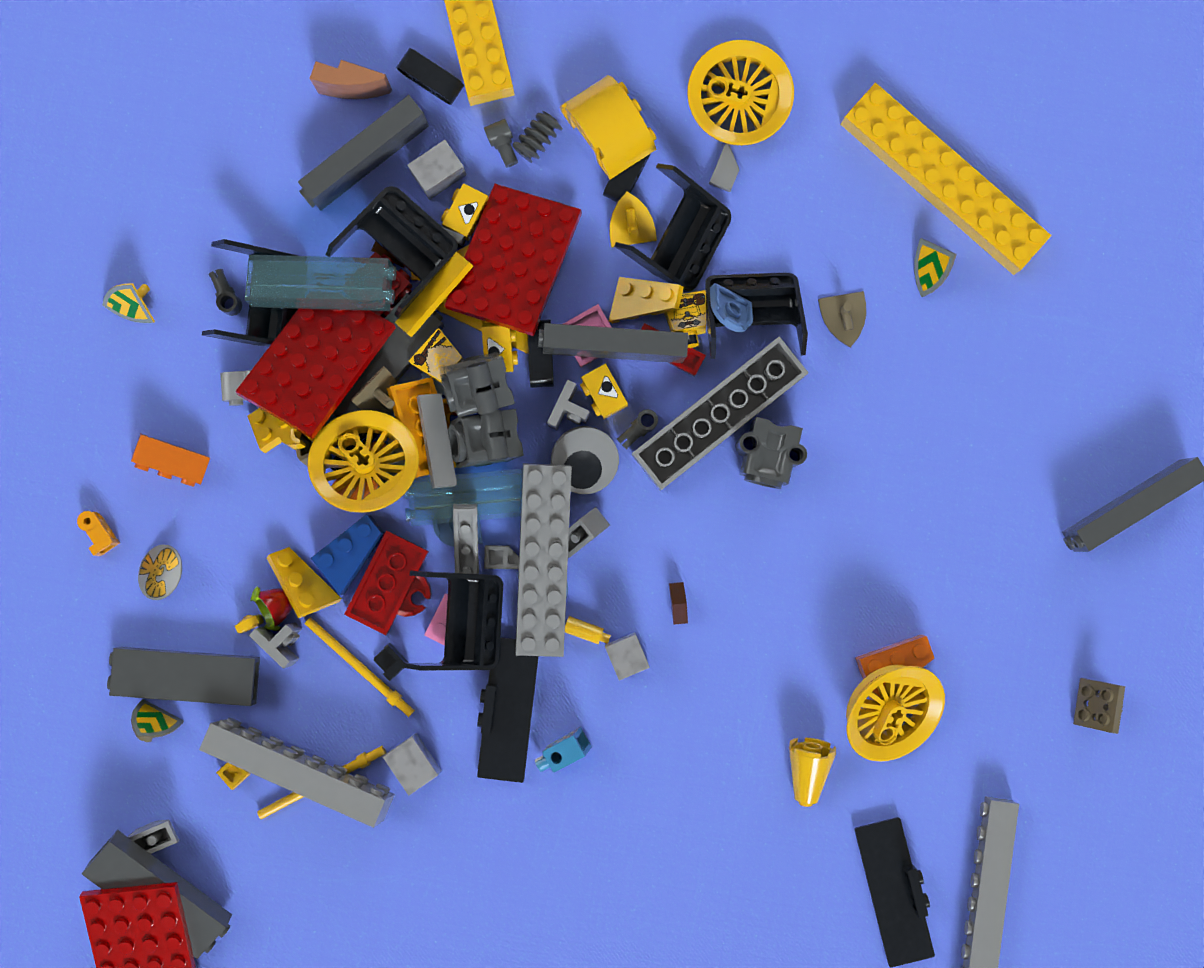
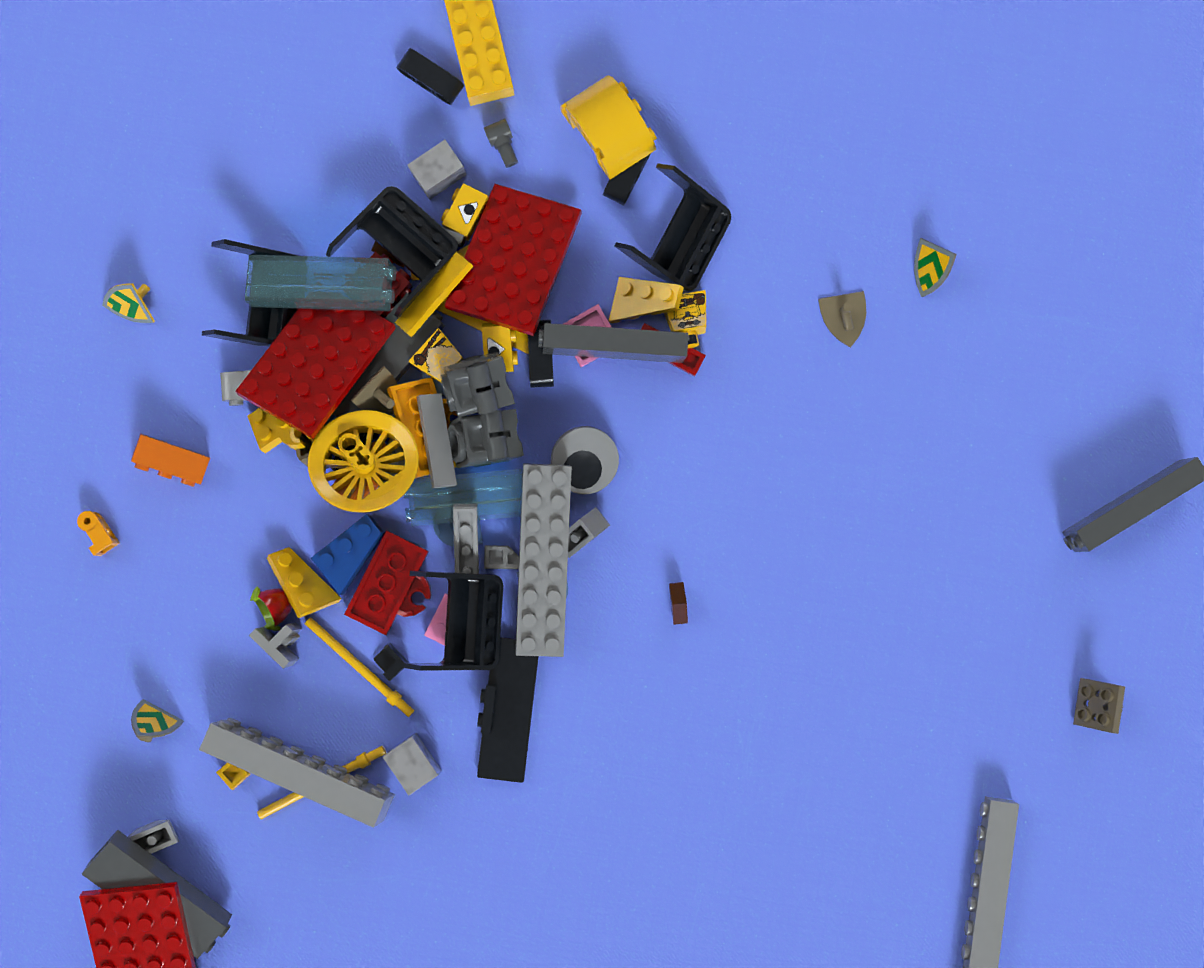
(160, 572): shield -> none
(183, 676): dark grey brick -> none
(225, 292): dark grey pin -> none
(249, 622): yellow tile -> none
(349, 81): nougat slope -> none
(363, 153): dark grey brick -> none
(537, 136): dark grey piece -> none
(564, 406): light grey bracket -> none
(570, 747): dark azure torso -> none
(586, 631): yellow cylinder -> none
(603, 391): yellow brick -> none
(627, 656): flat silver piece -> none
(631, 222): yellow shield -> none
(637, 429): dark grey pin -> none
(719, 413): light grey brick -> none
(725, 170): light grey tile -> none
(731, 308): medium blue tile -> none
(769, 459): dark grey piece -> none
(774, 302): black windscreen -> none
(776, 106): yellow piece -> none
(810, 768): yellow cone -> none
(877, 727): yellow piece -> none
(895, 892): black bracket -> none
(909, 652): orange wedge -> none
(945, 179): yellow brick -> none

